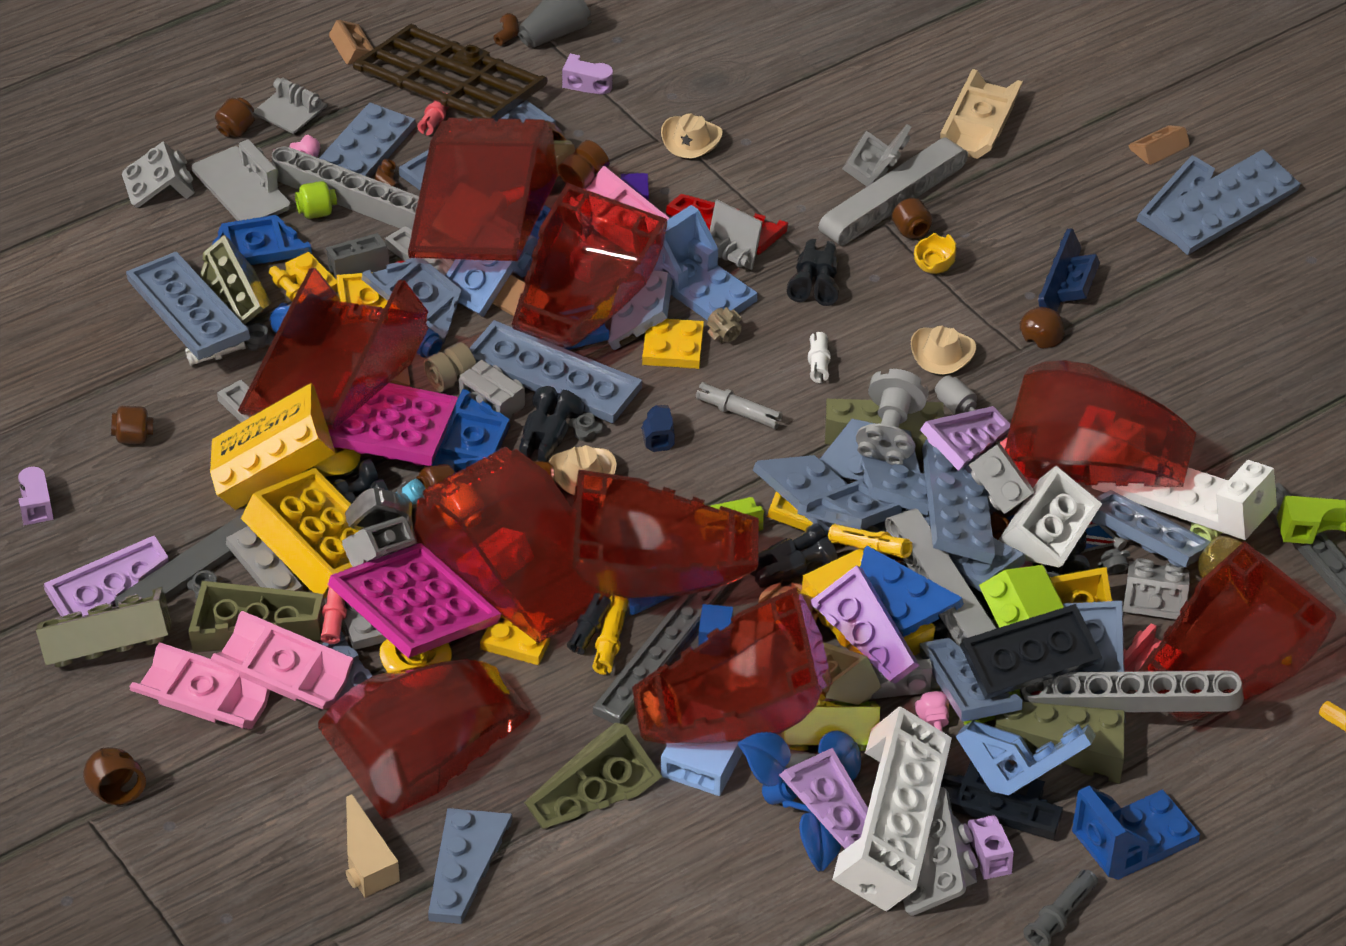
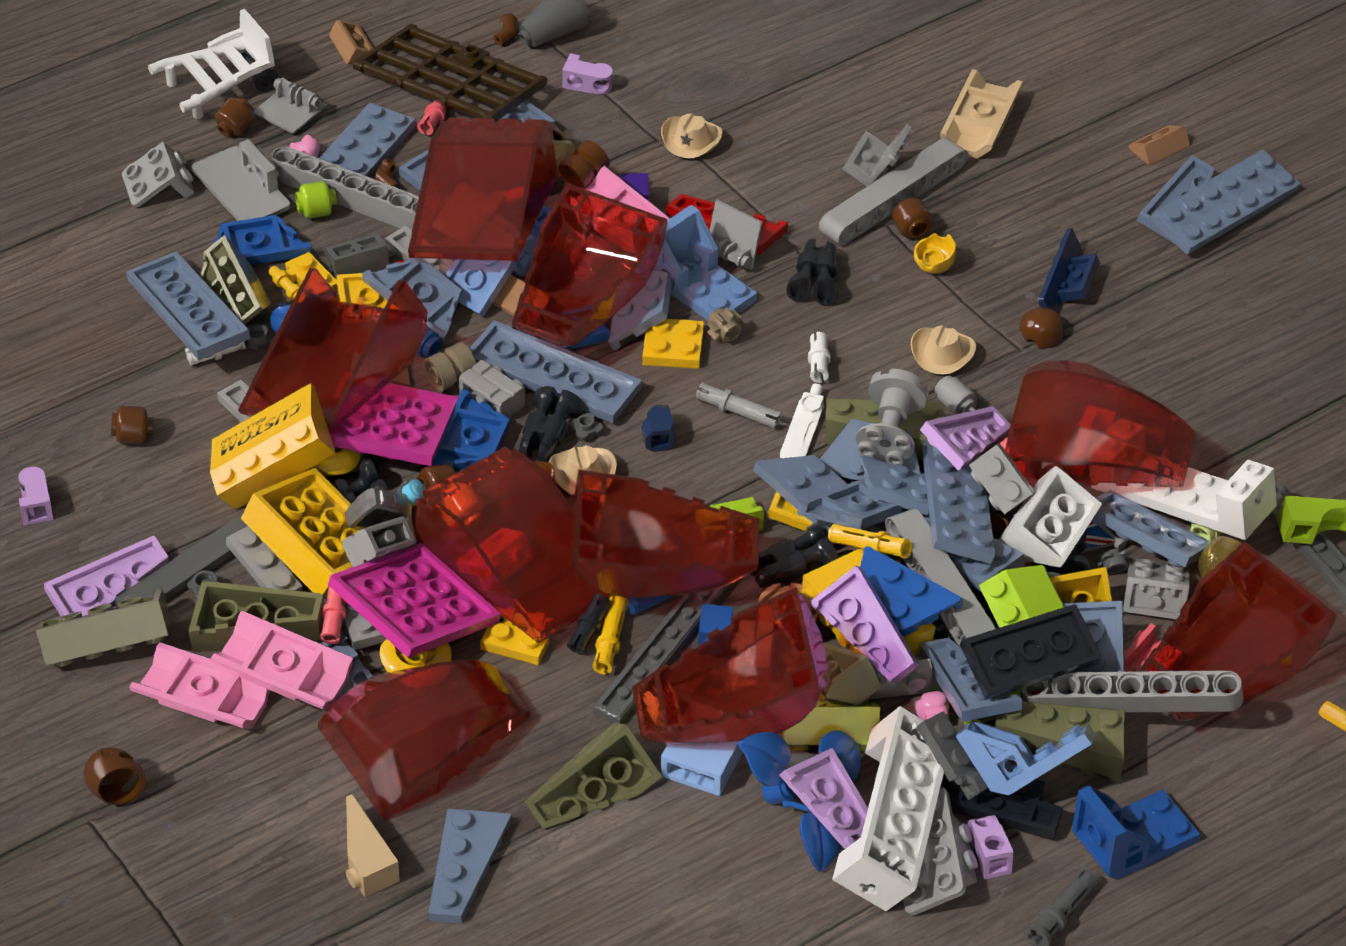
(246, 48): none -> white hand
(803, 423): none -> white piece
(950, 755): none -> dark grey hinge

